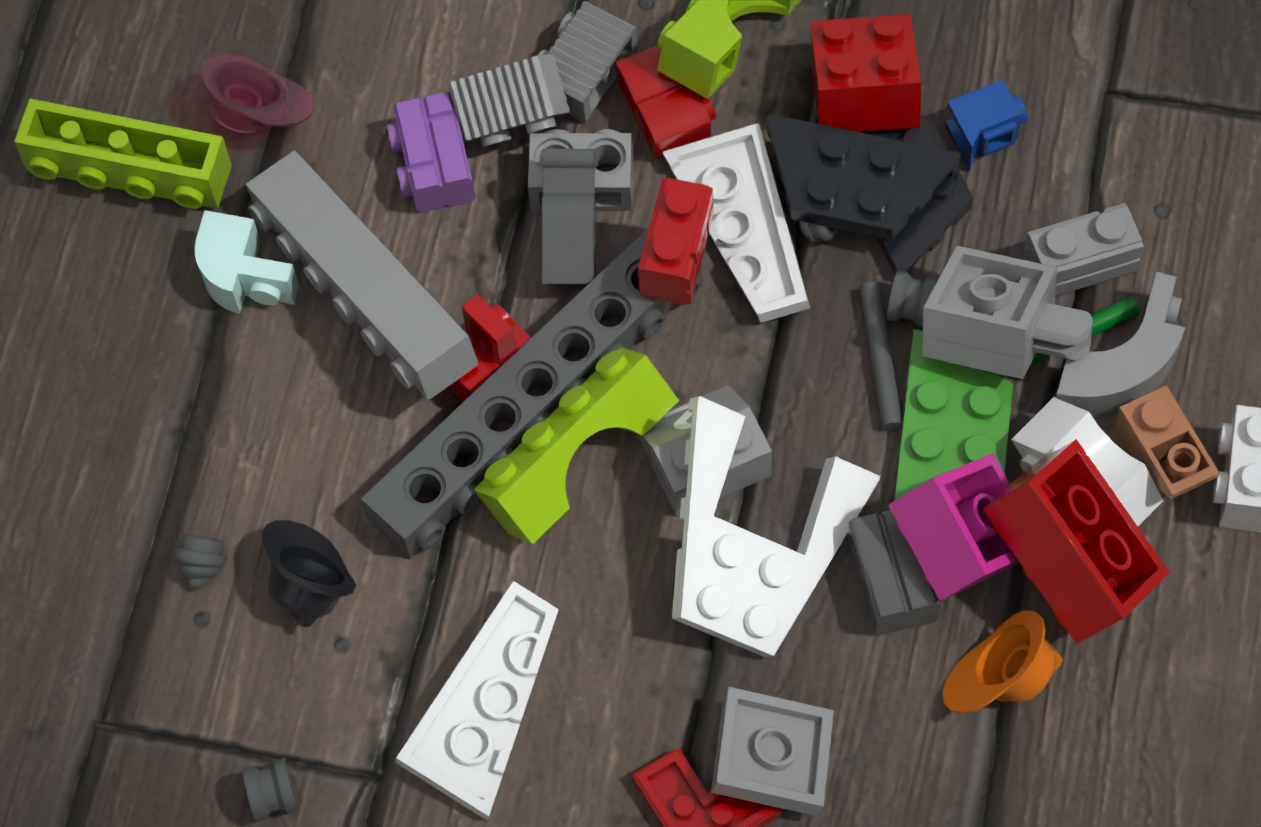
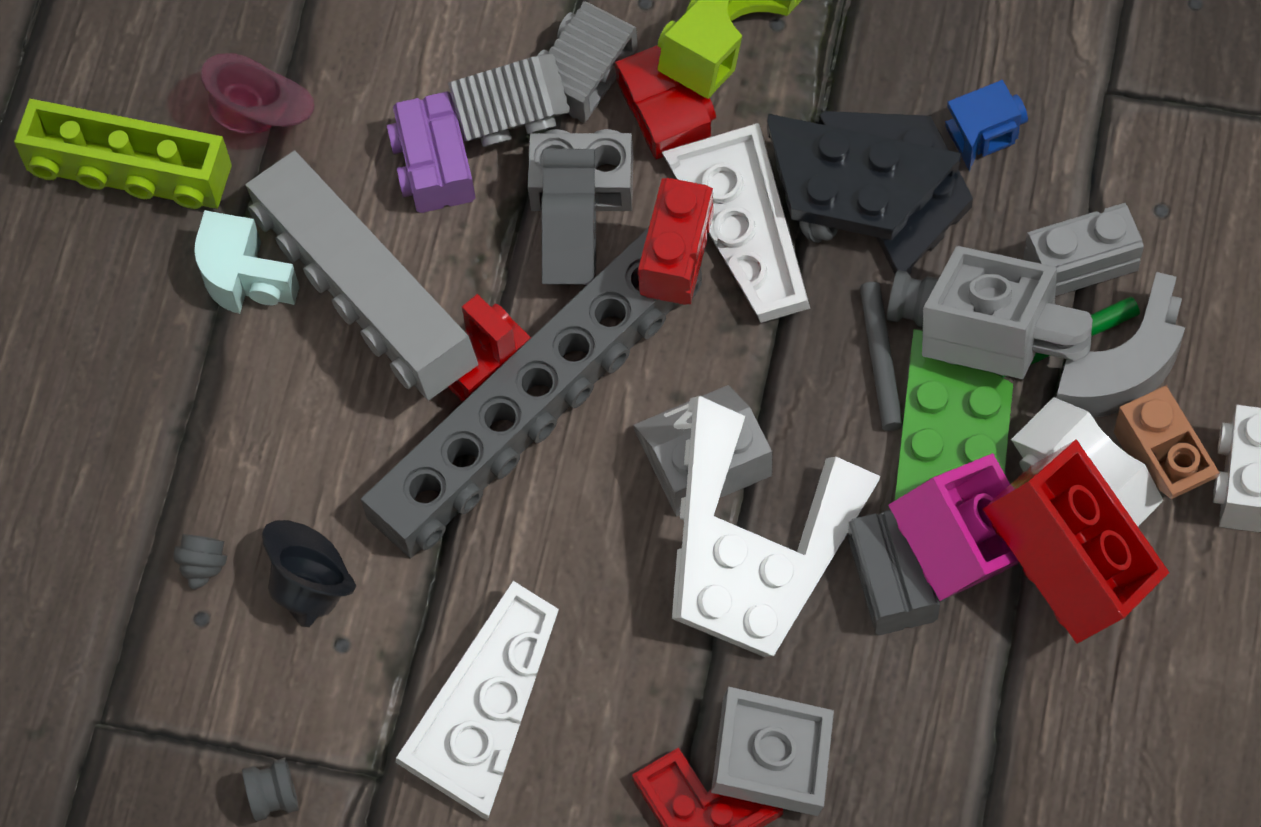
(530, 484): lime arch -> none
(866, 73): red brick -> none
(1005, 667): orange piece -> none

